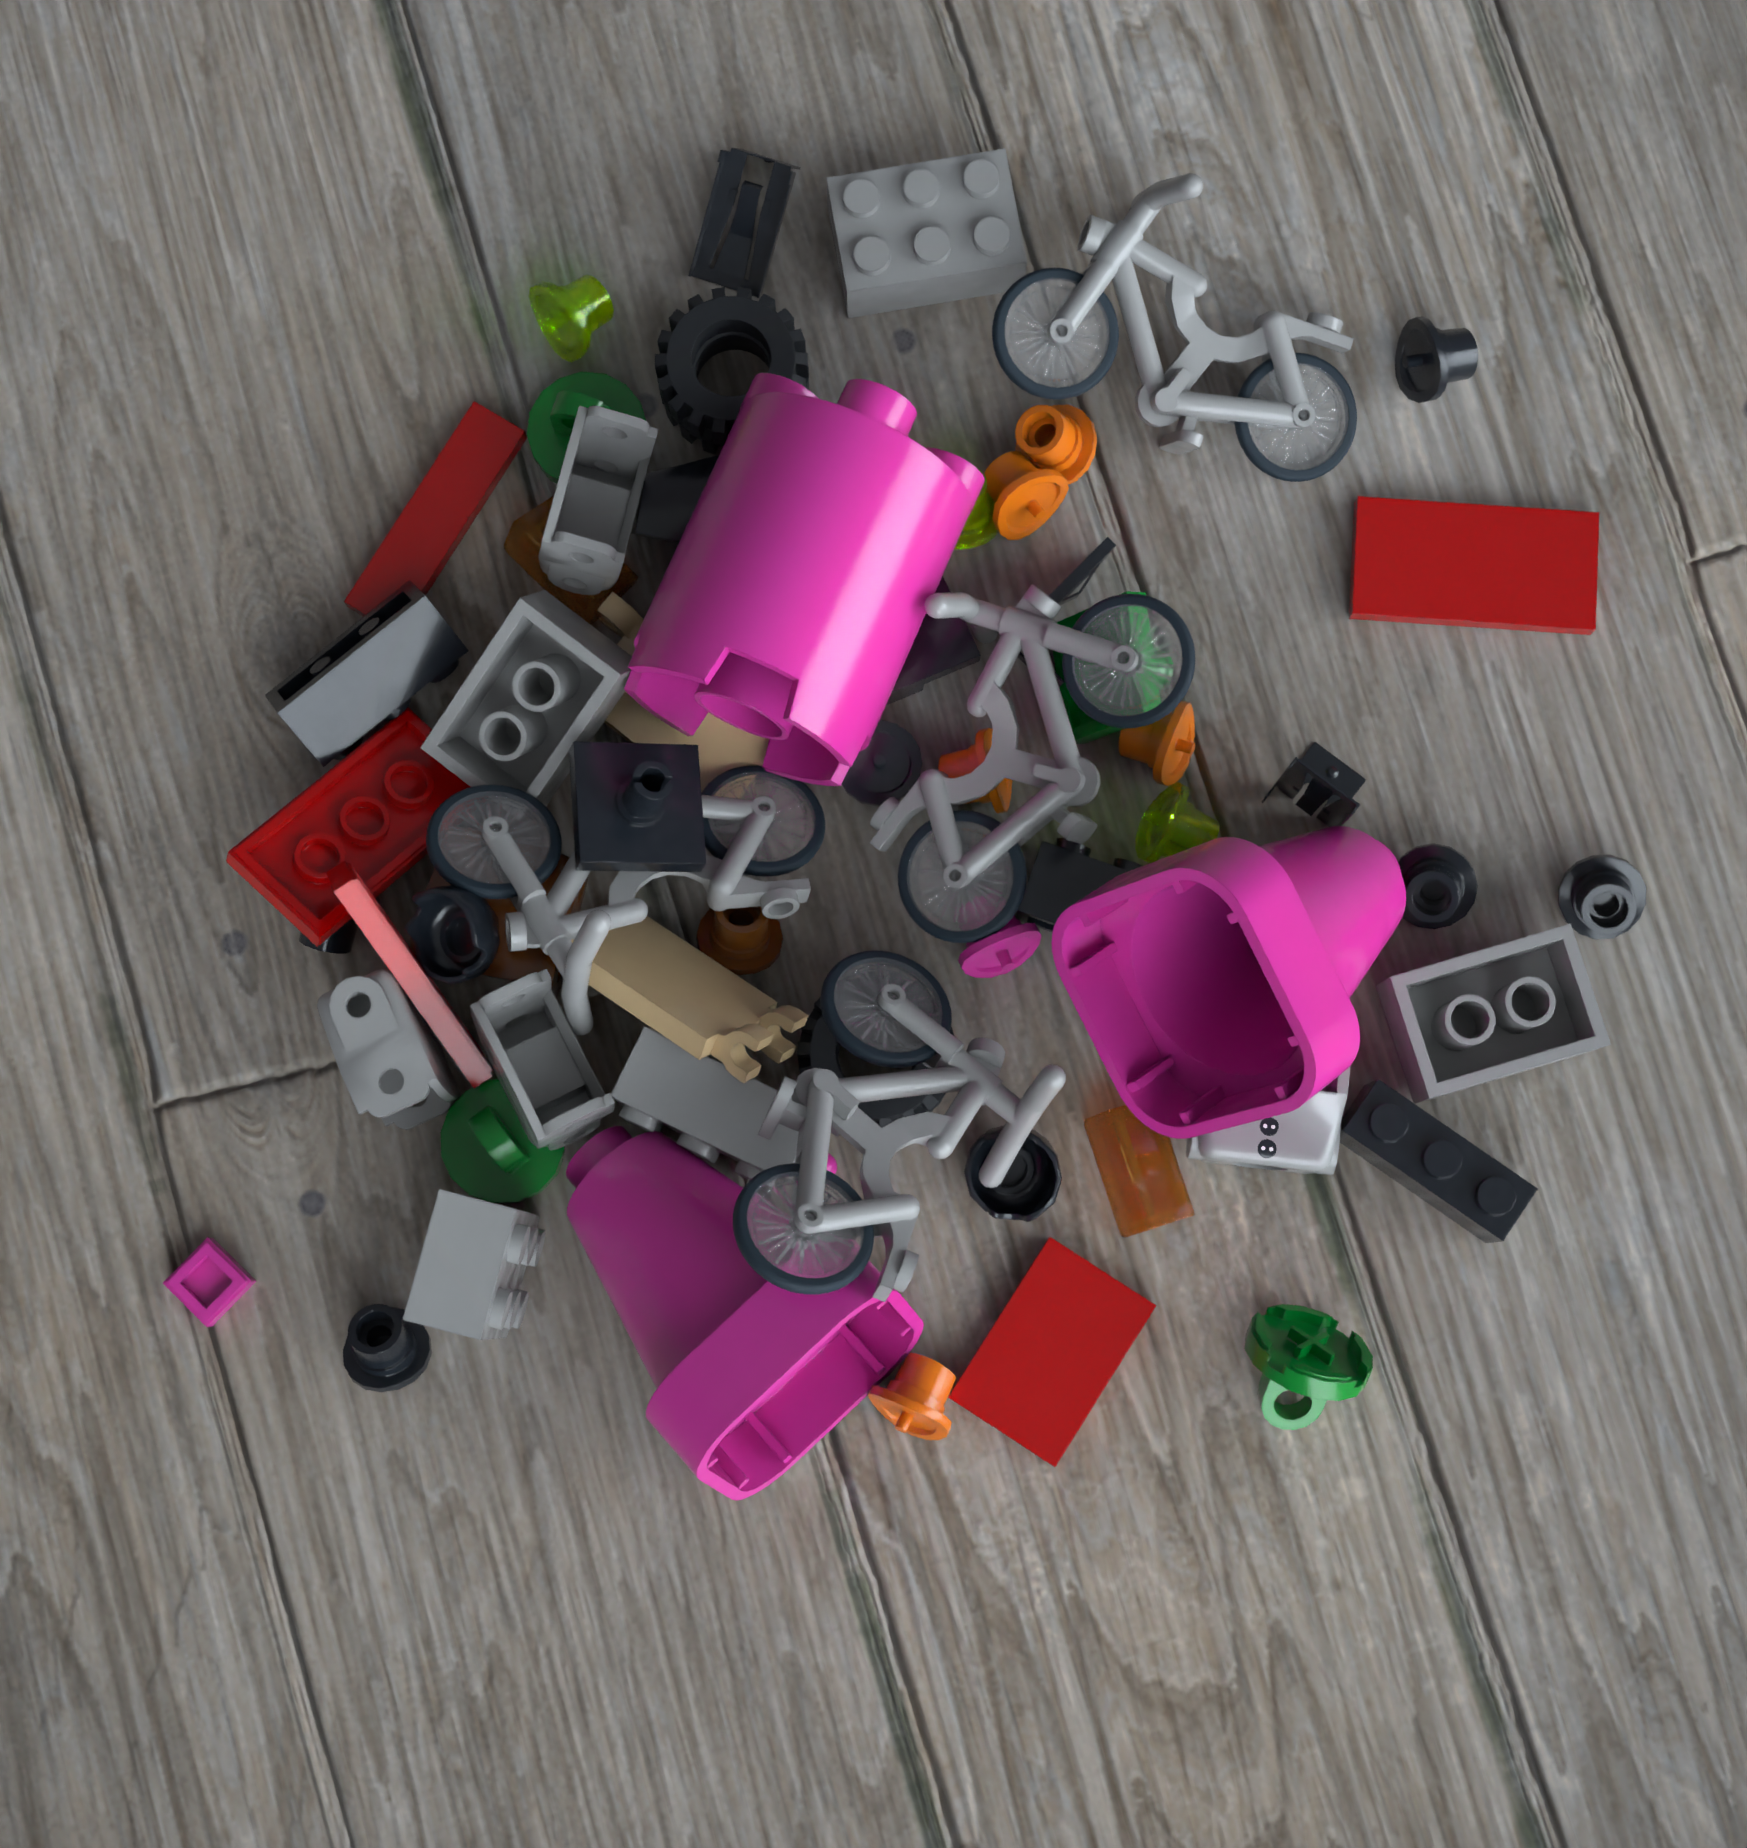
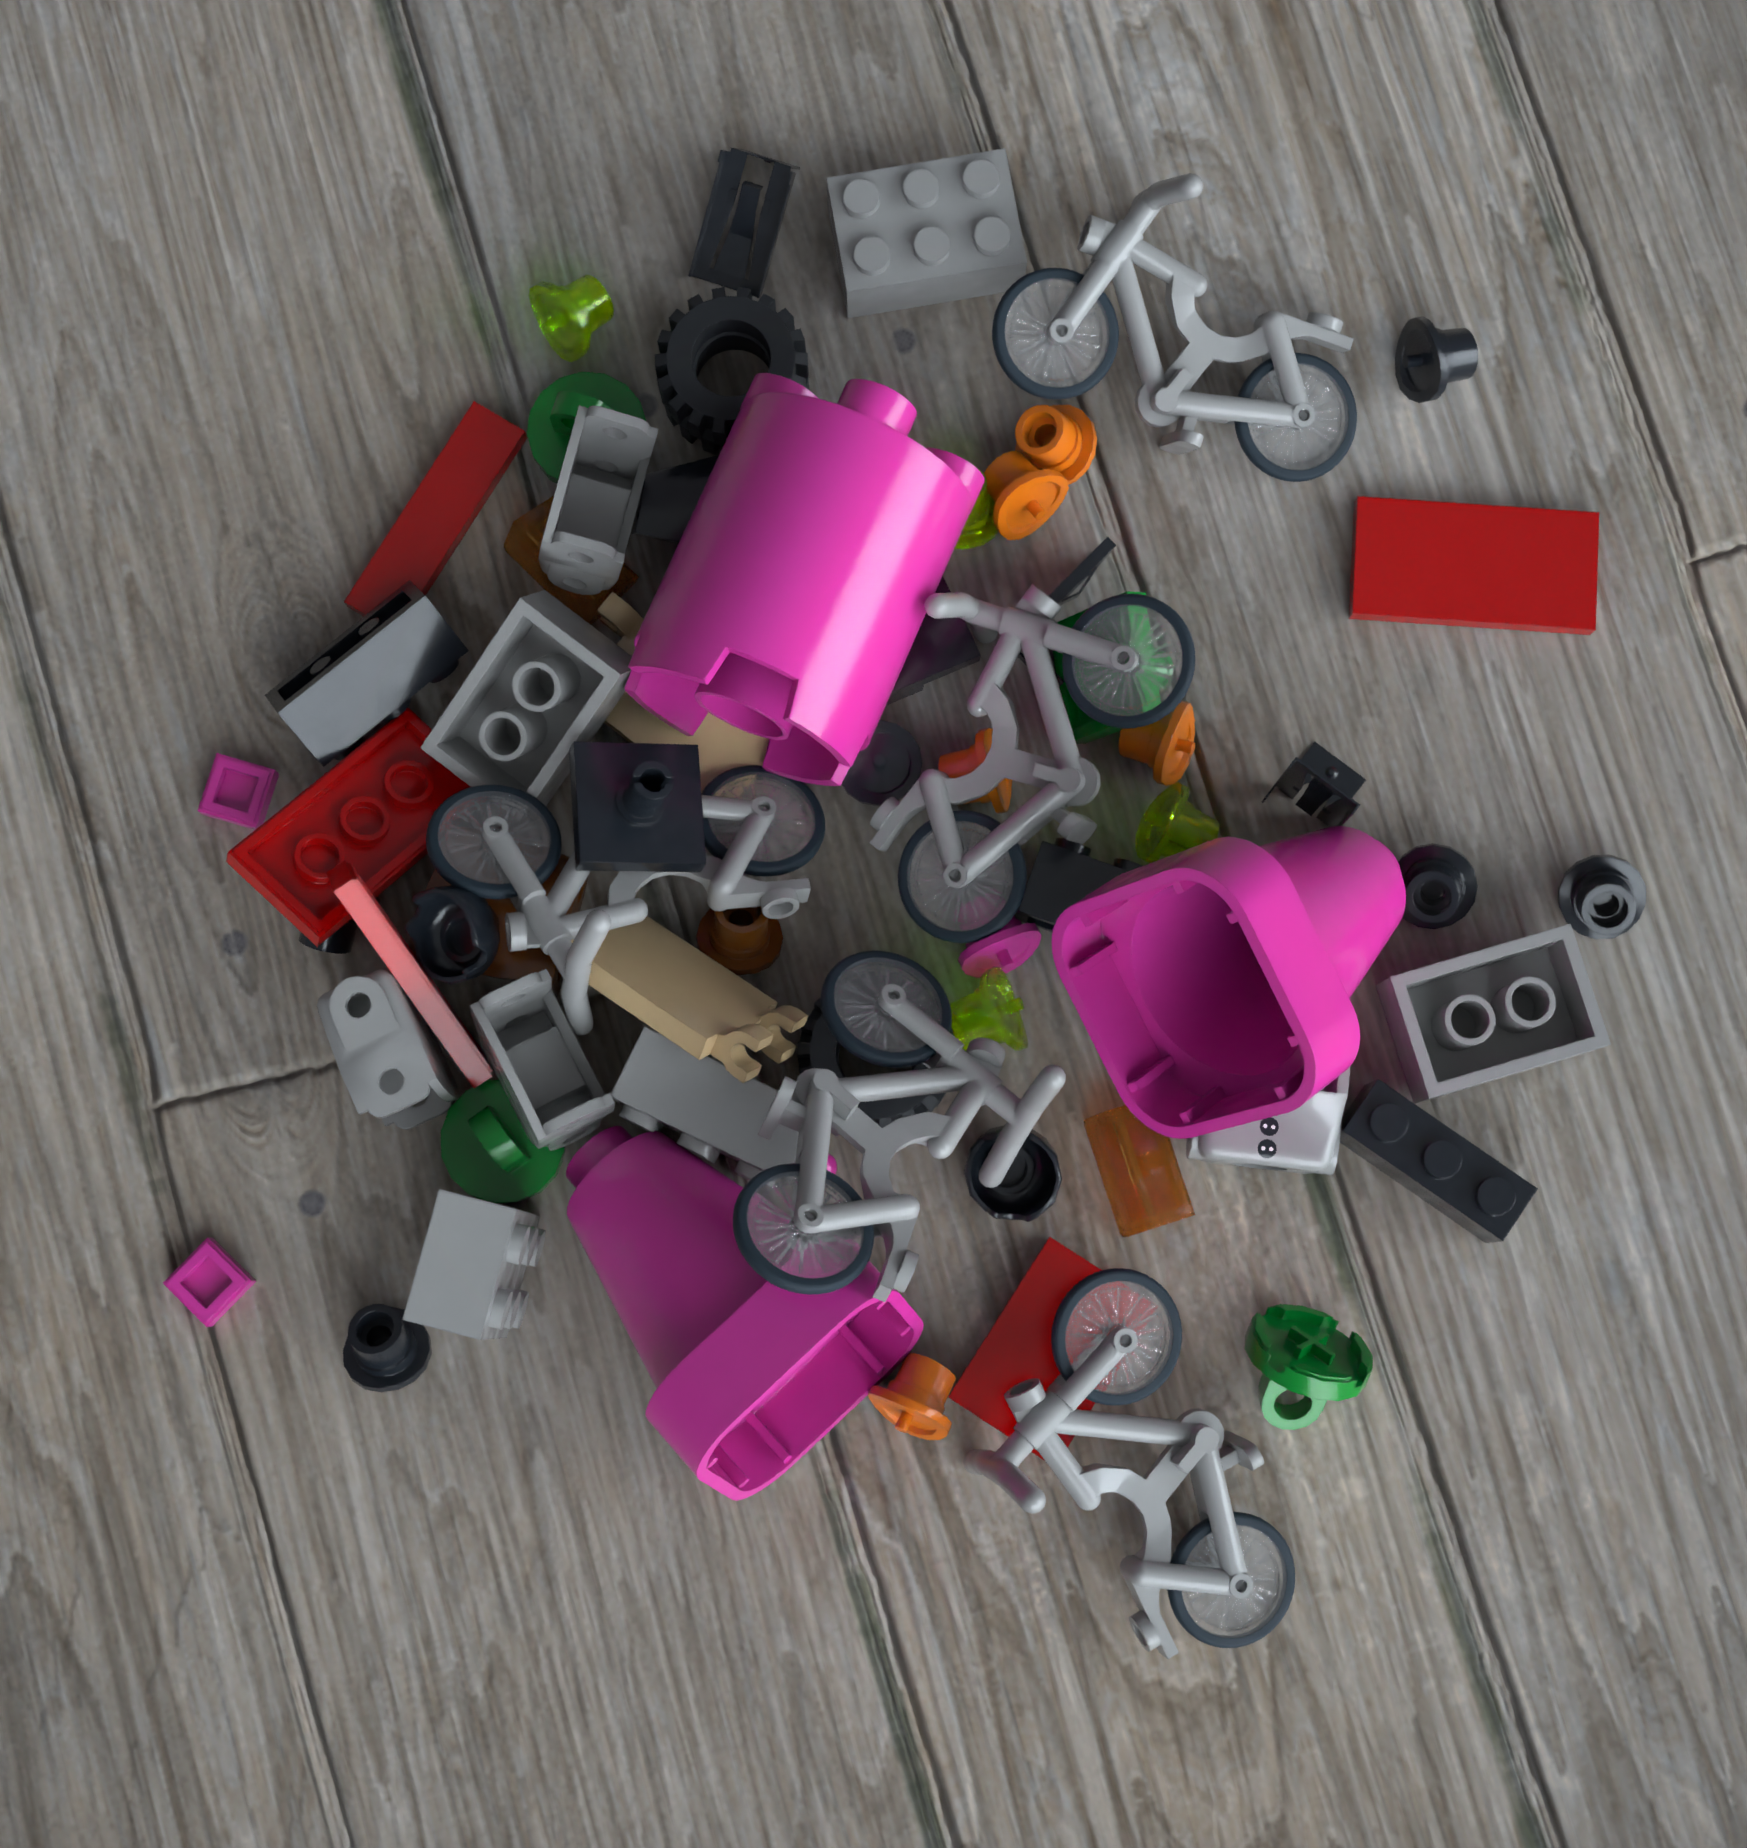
(238, 791): none -> dark pink tile
(990, 1013): none -> clear neon green piece
(1116, 1346): none -> piece

